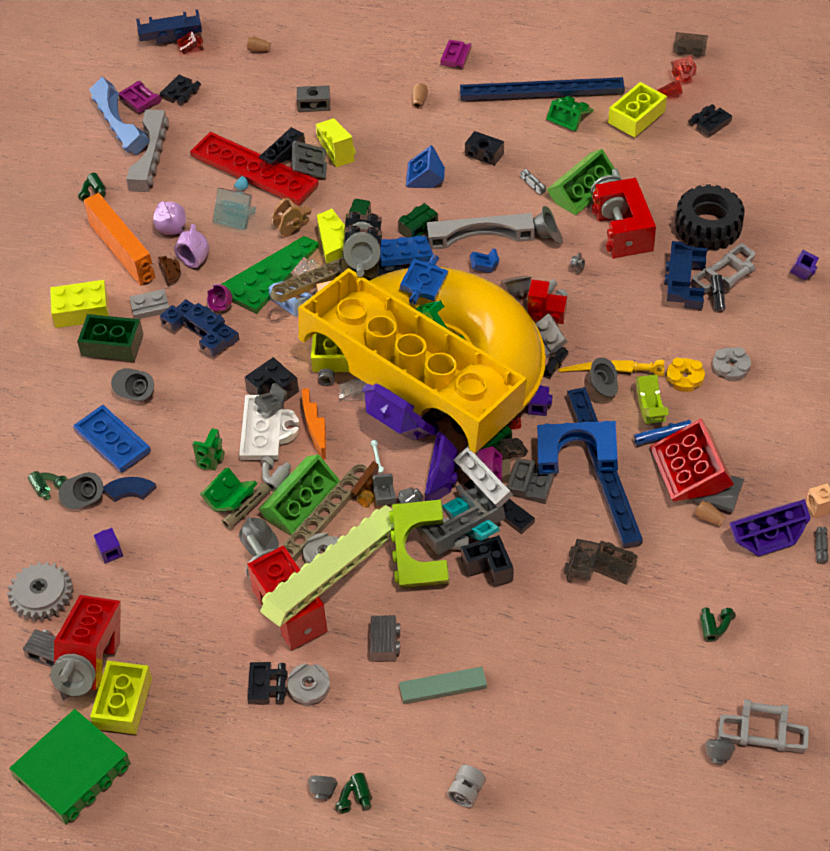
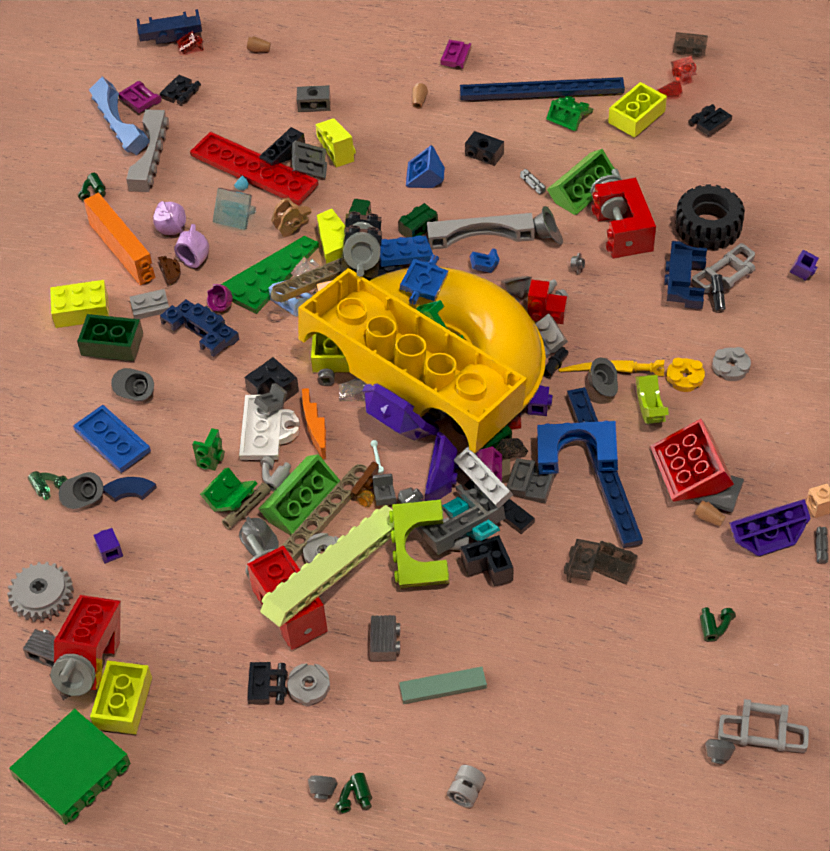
(659, 433): blue pin -> none

